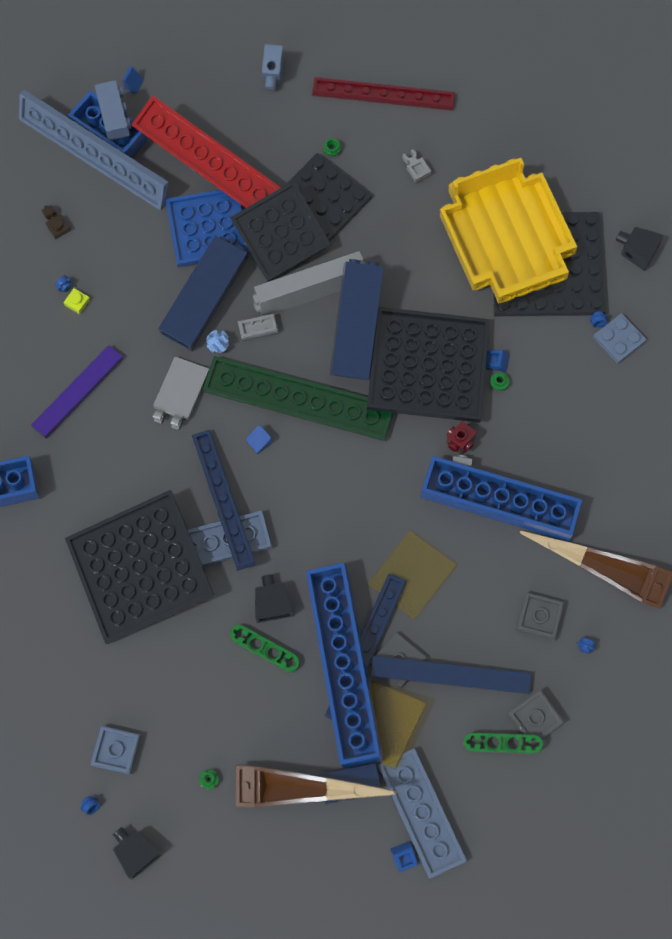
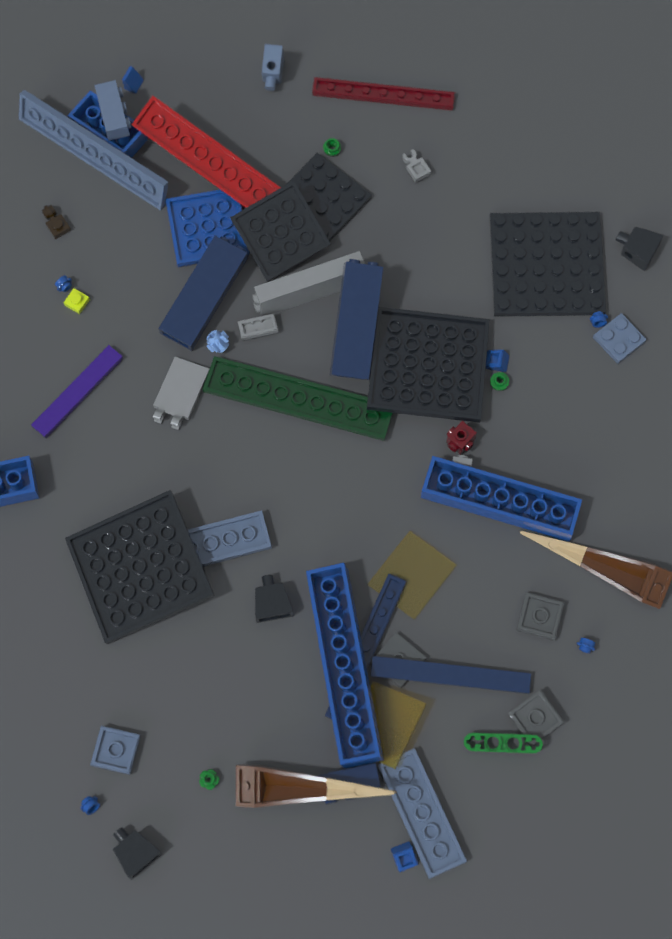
(223, 500): dark blue tile -> none
(259, 439): blue slope -> none
(266, 645): green beam -> none
(507, 230): yellow panel -> none

